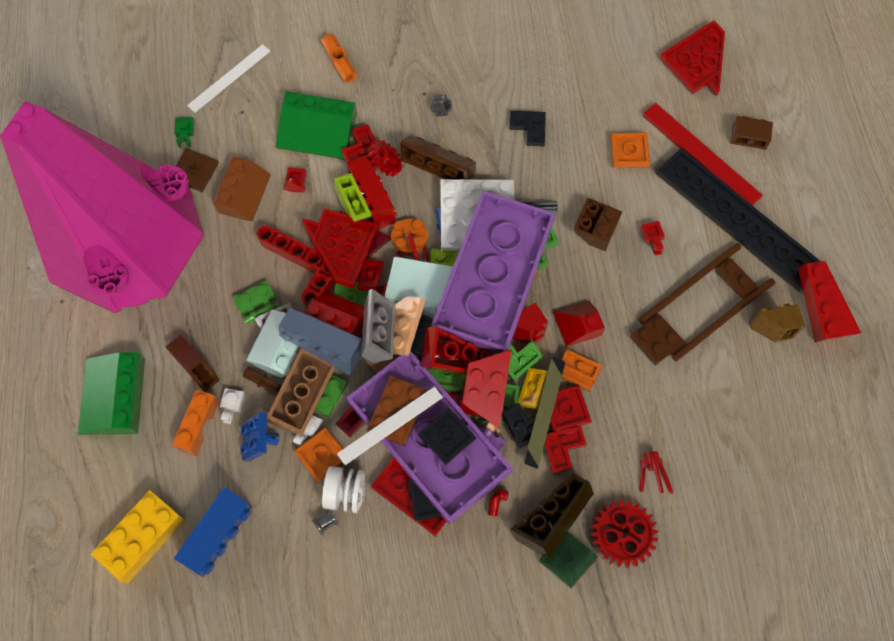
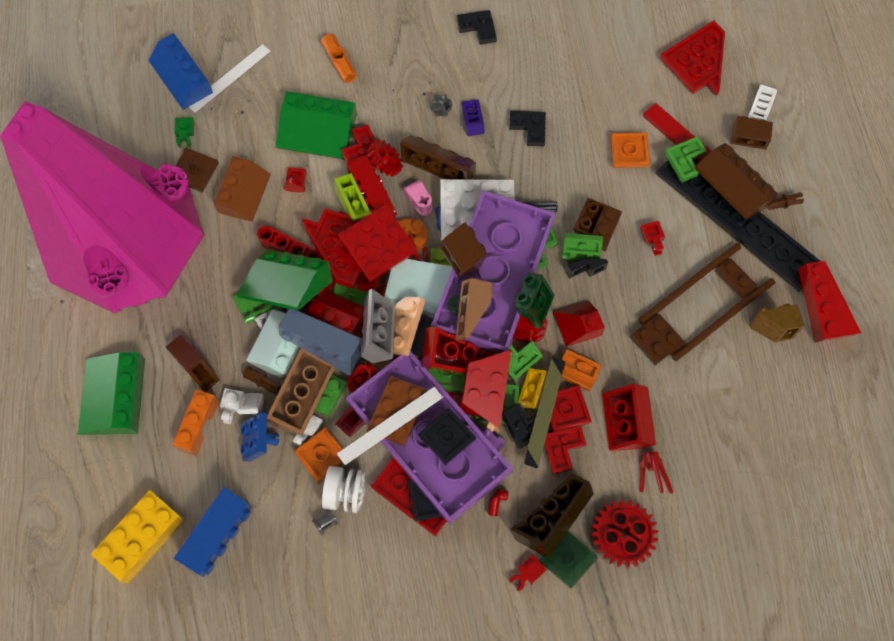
(179, 72): none -> blue slope
(251, 403): none -> white slope
(285, 279): none -> green slope
(360, 376): none -> red plate
(377, 243): none -> red plate
(419, 198): none -> bright pink piece
(454, 310): none -> clear green plate
(463, 250): none -> reddish brown slope
(473, 303): none -> medium nougat slope
(474, 127): none -> dark purple slope
(479, 22): none -> black plate
(530, 572): none -> red plate
(534, 299): none -> dark green plate
(578, 244): none -> bright green plate
(591, 266): none -> black slope
(629, 418): none -> red slope
(681, 158): none -> bright green plate
(736, 181): none -> reddish brown slope
(765, 94): none -> white slope
(785, 201): none -> reddish brown axle

